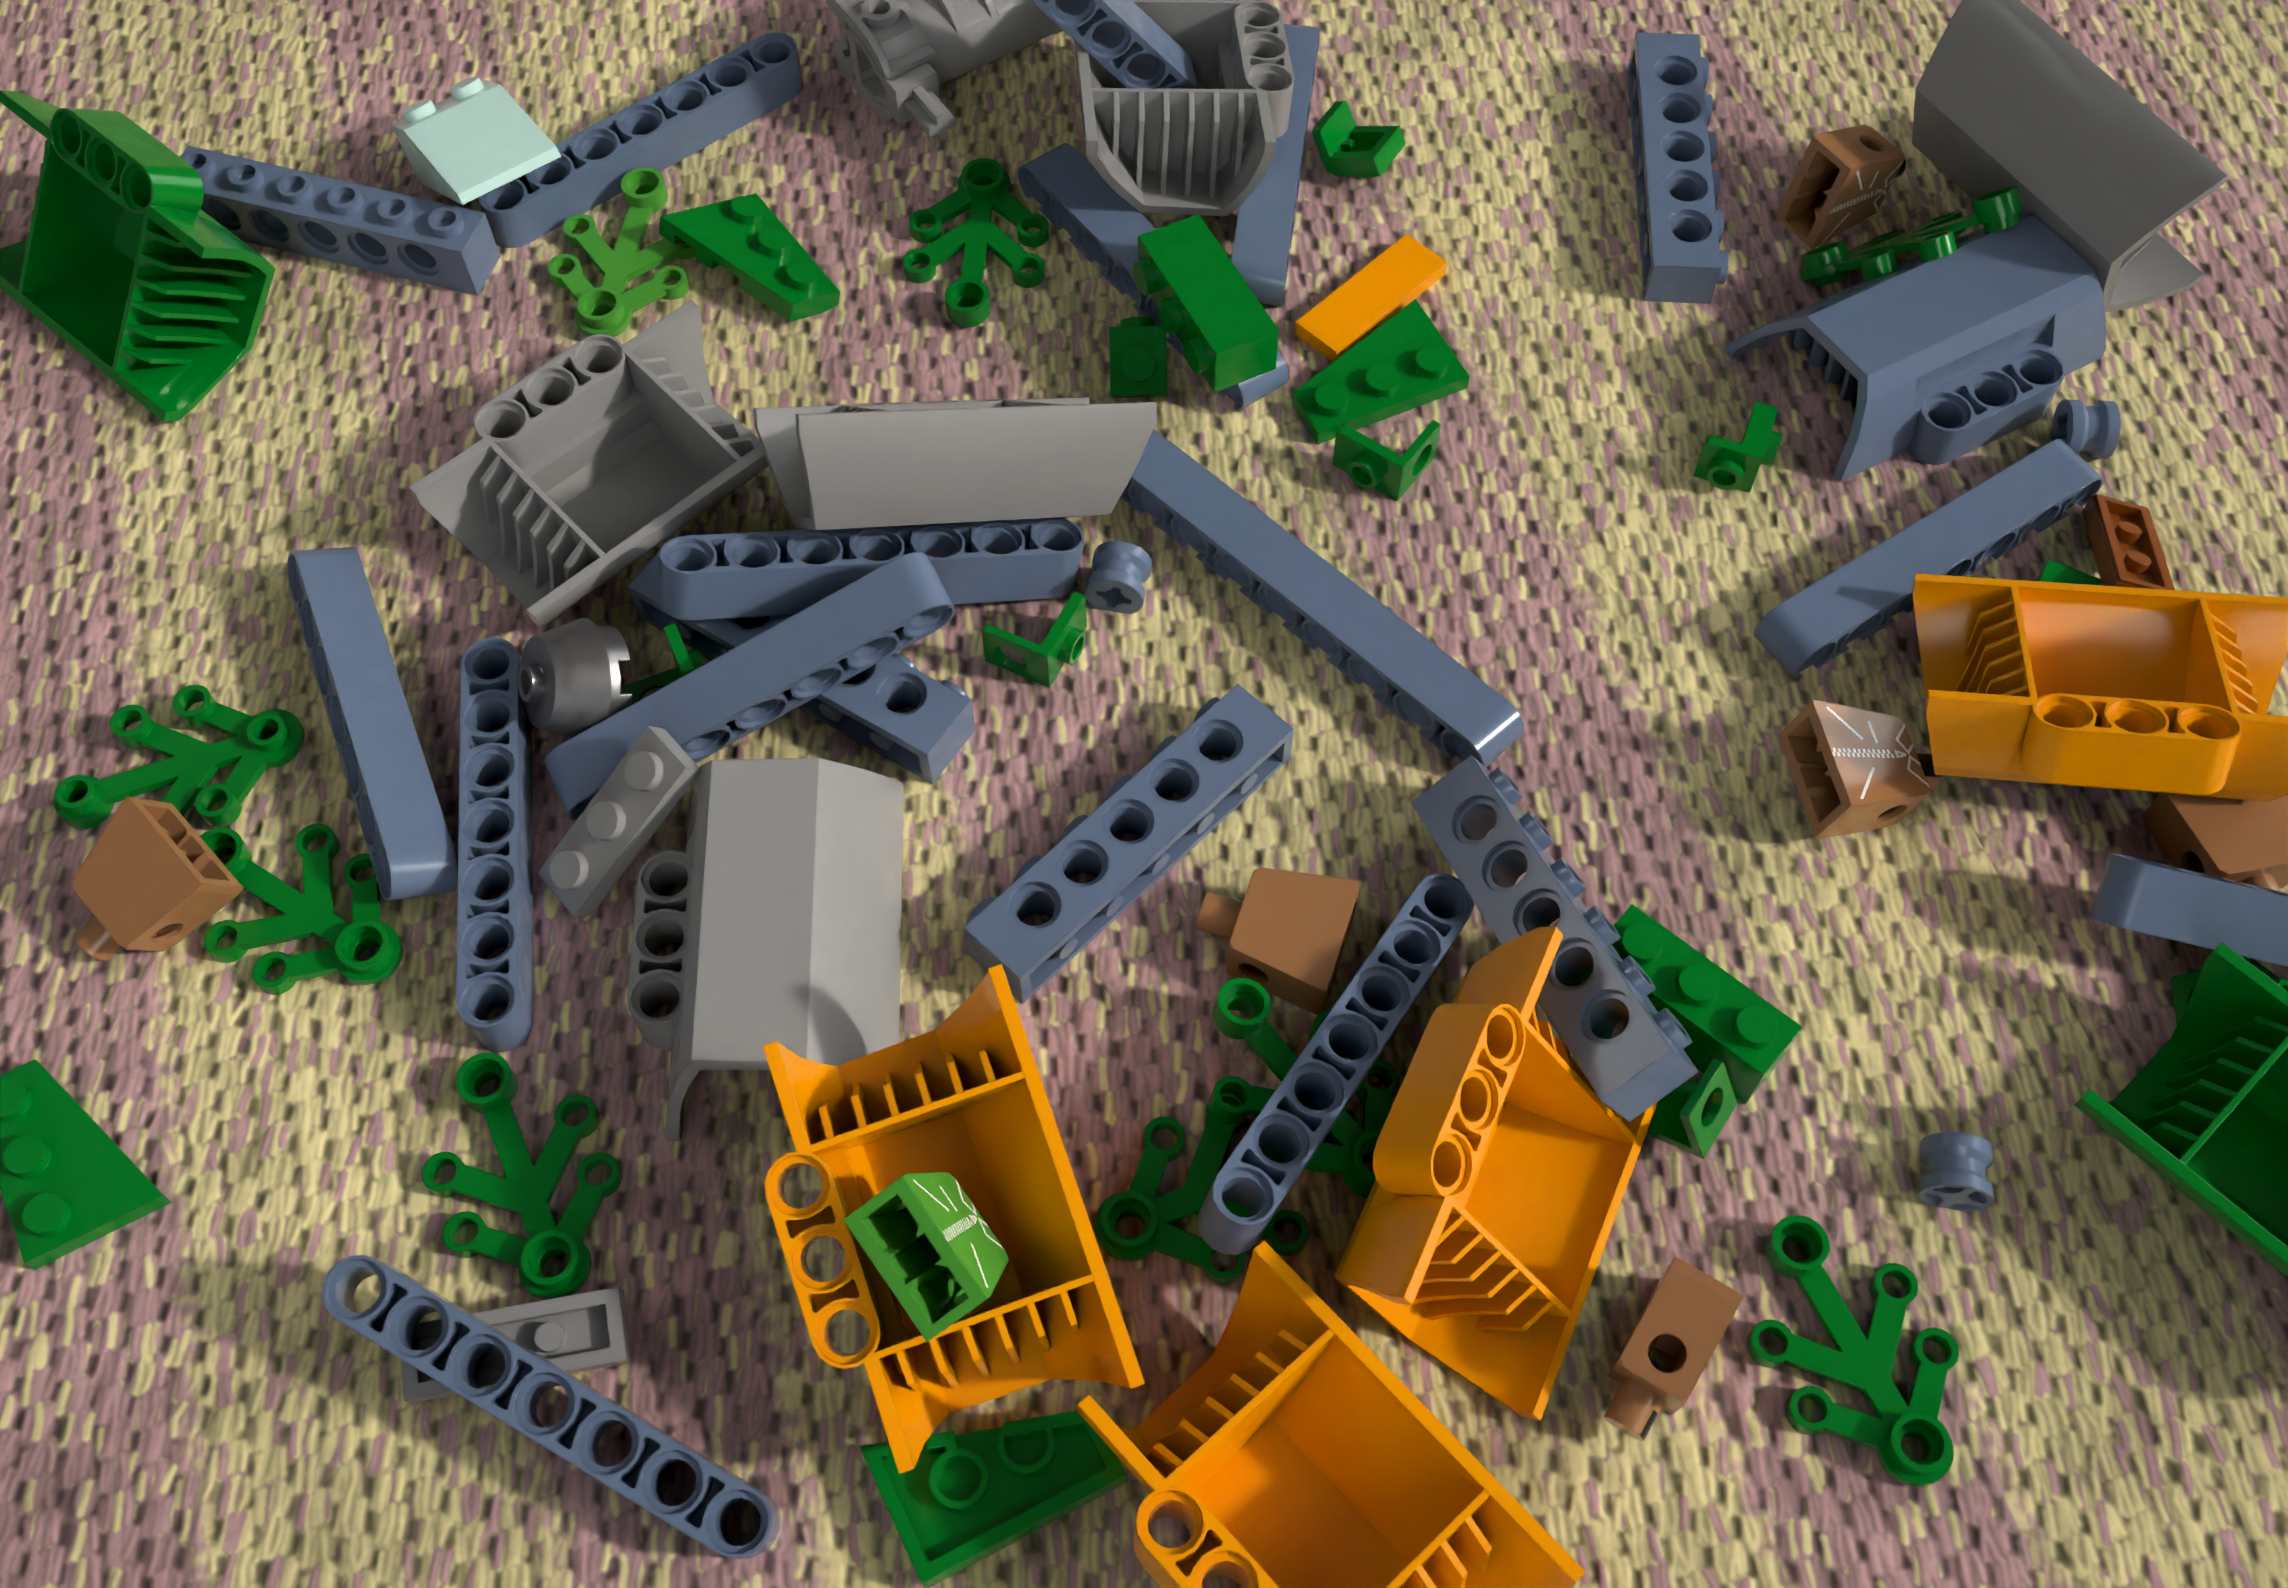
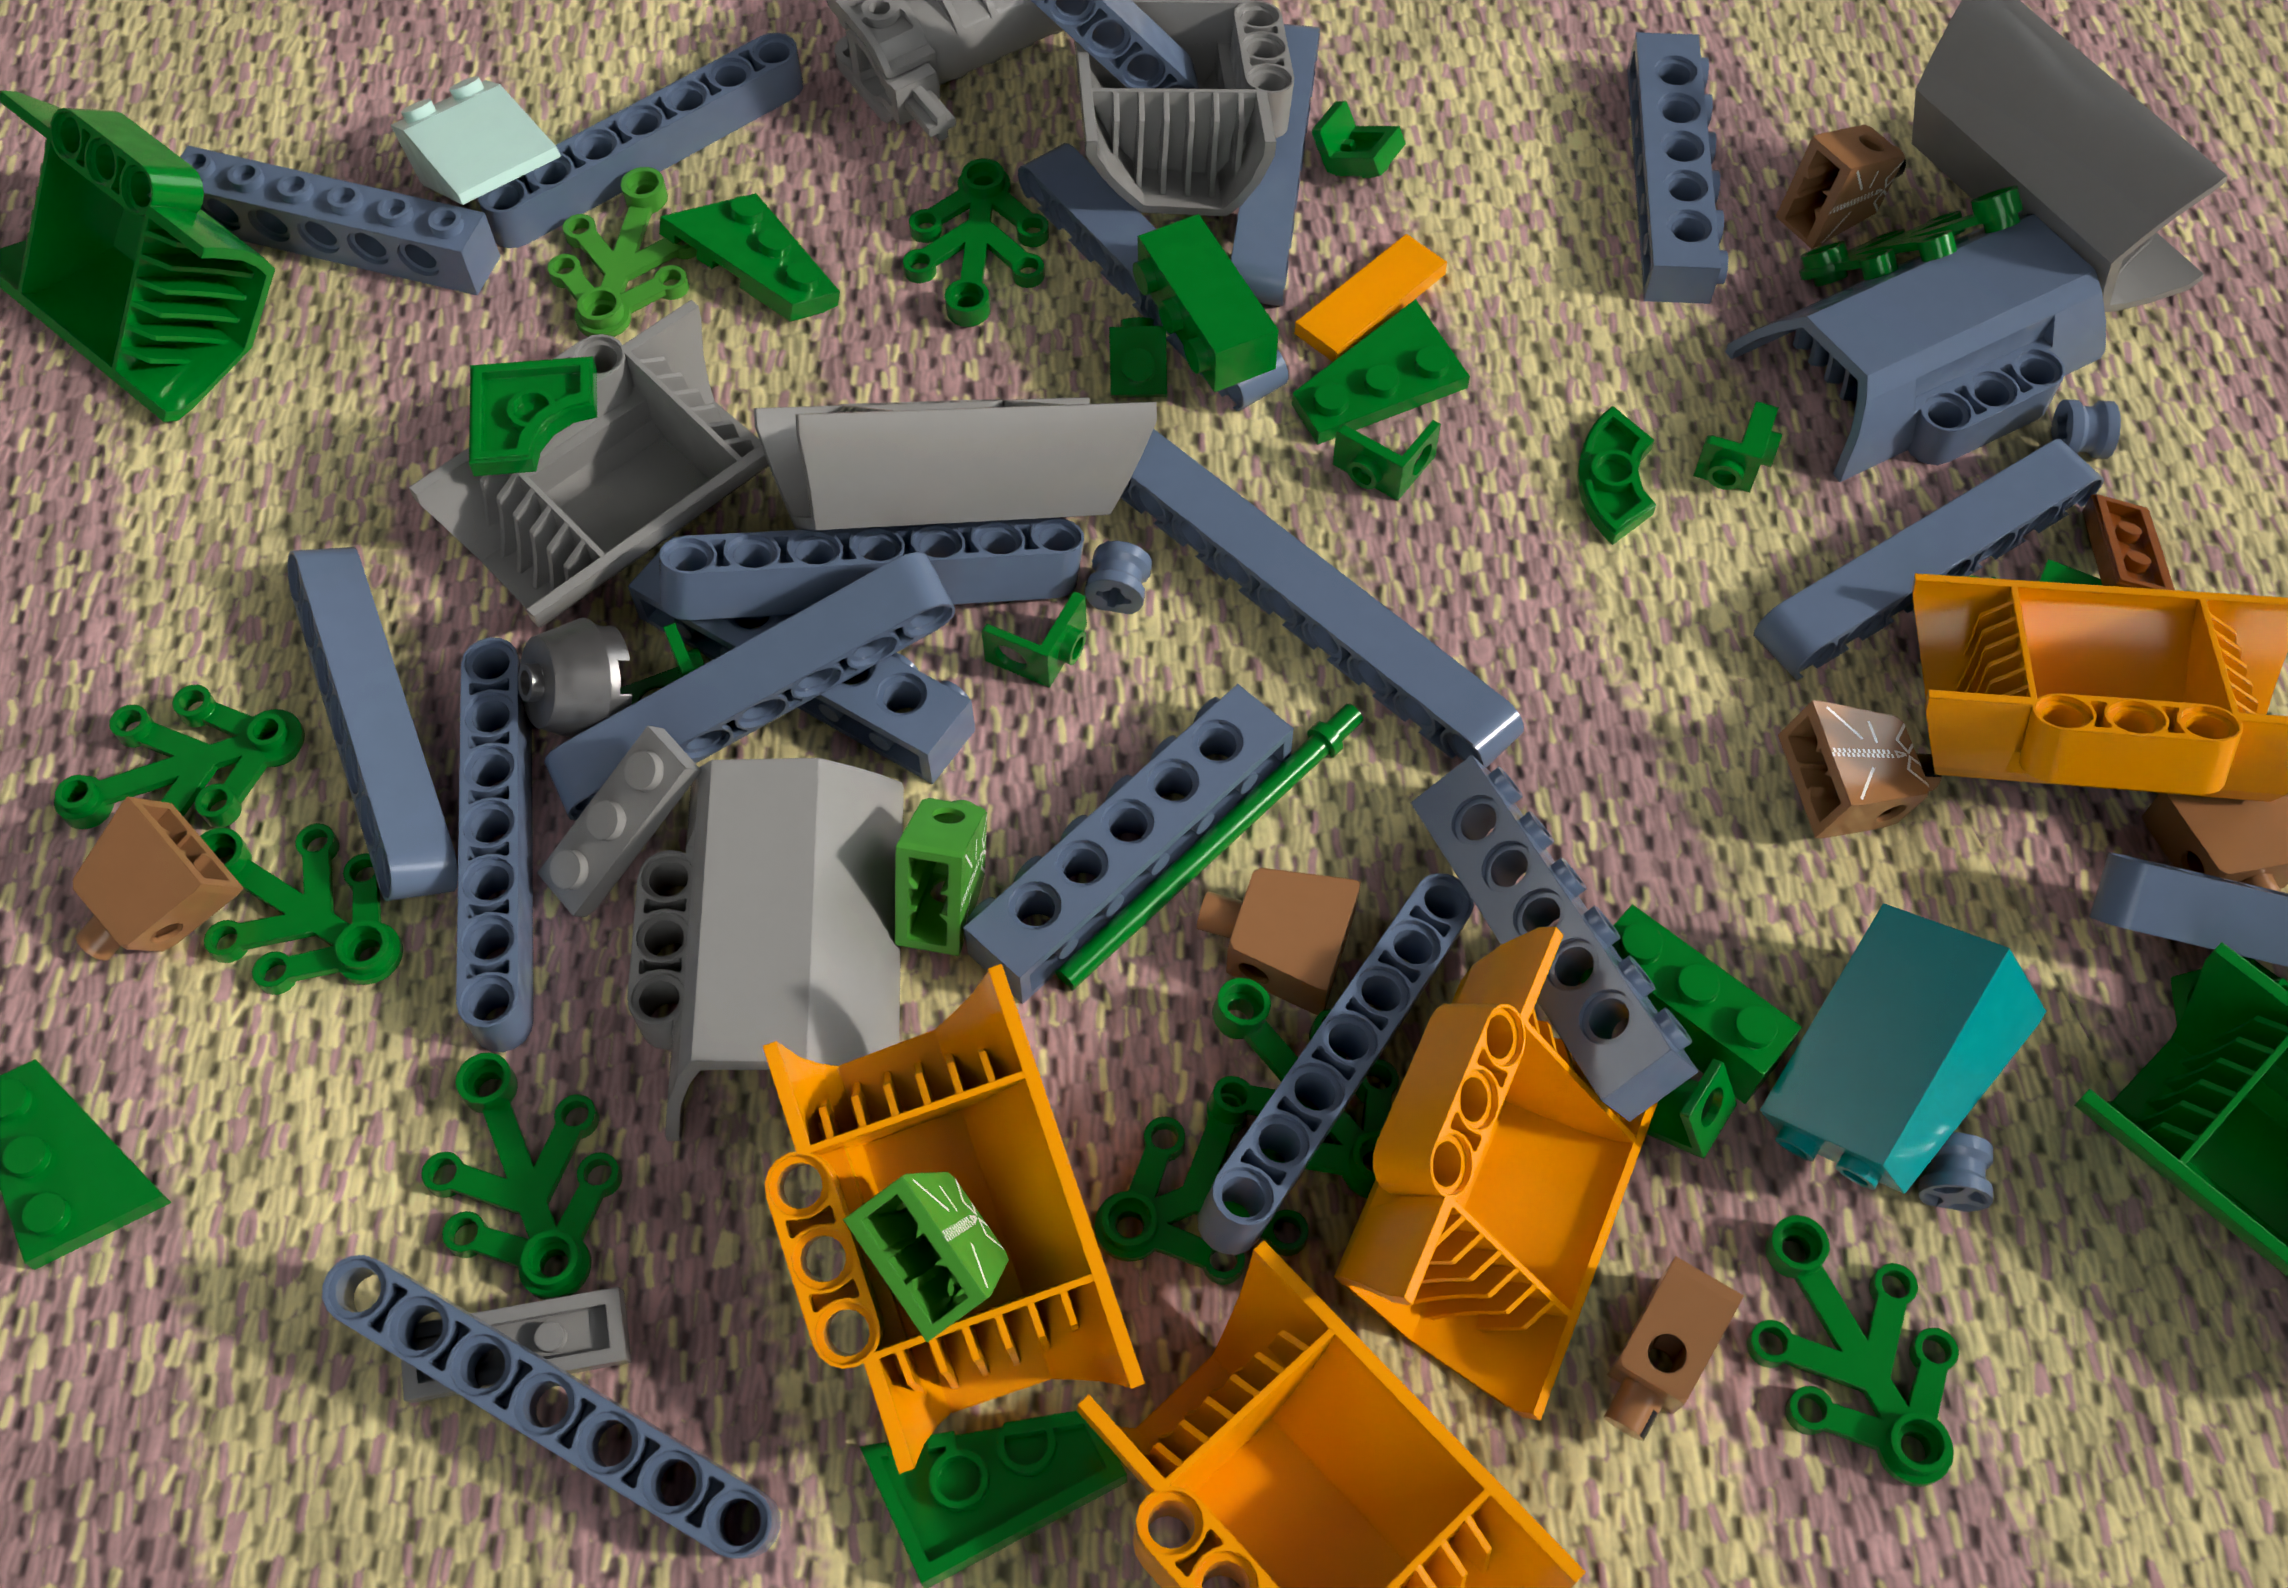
(522, 407): none -> green tile
(937, 846): none -> bright green torso
(1321, 741): none -> green bar
(1610, 475): none -> green tile
(1902, 1049): none -> teal slope

